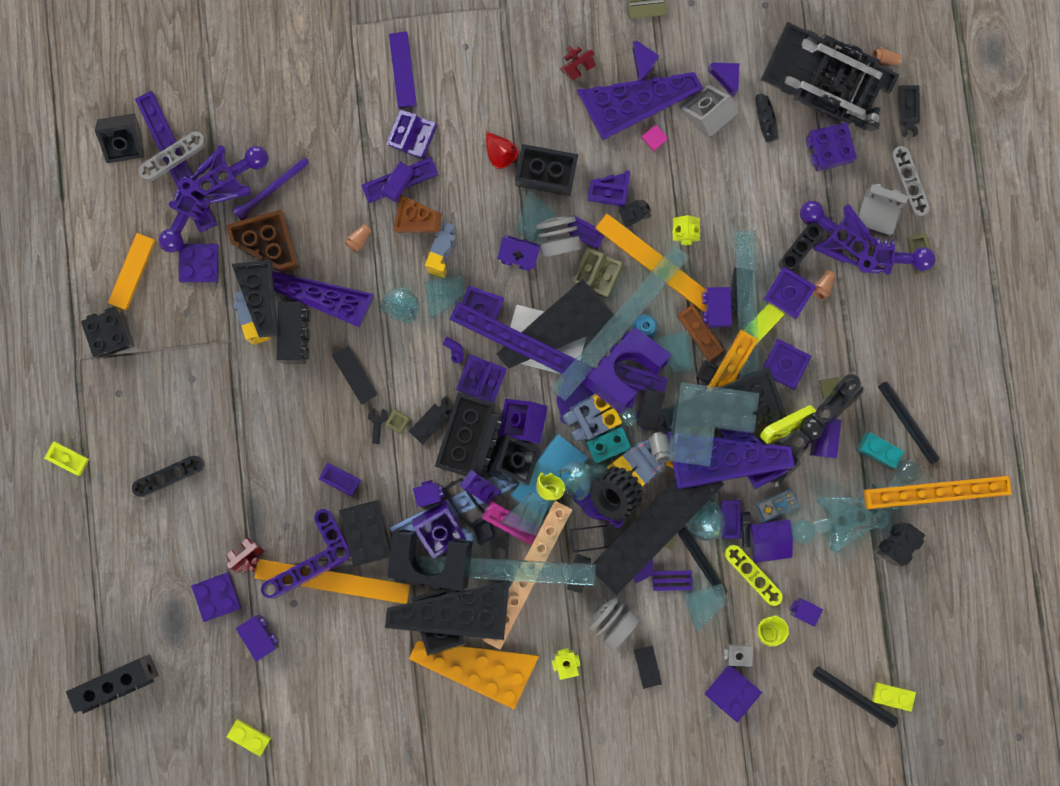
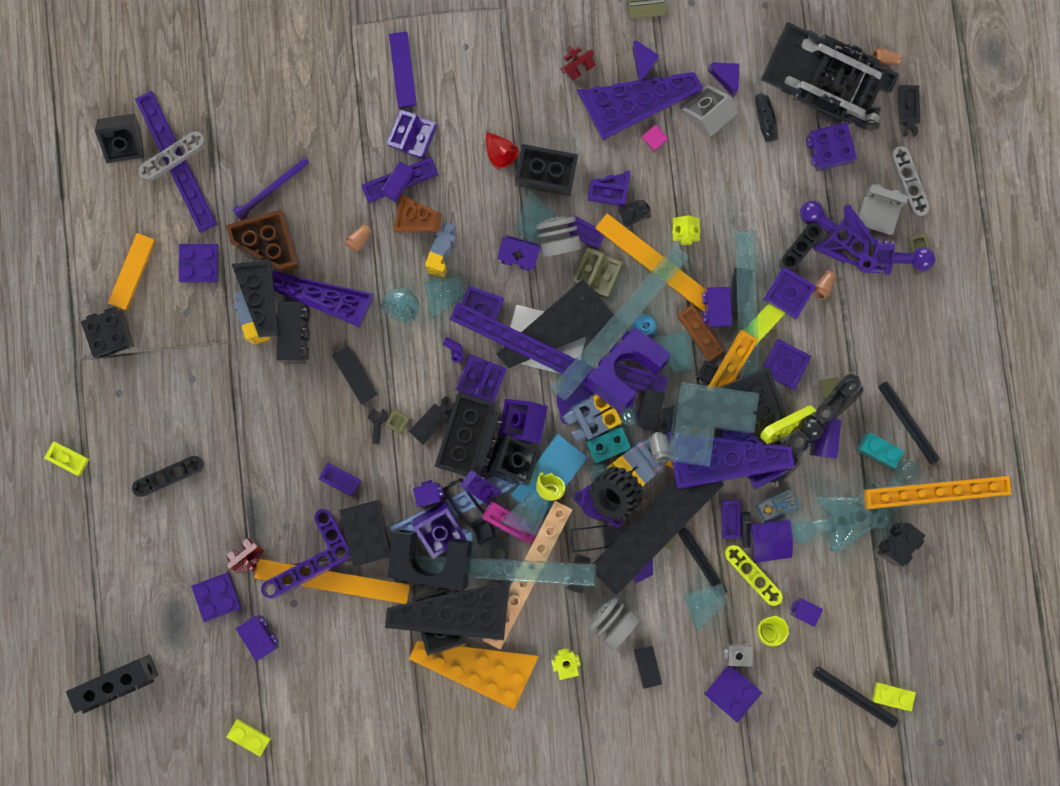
(190, 207): dark purple piece -> none
(576, 478): clear light blue cylinder -> none
(672, 588): dark purple tile -> none
(708, 523): clear light blue cylinder -> none

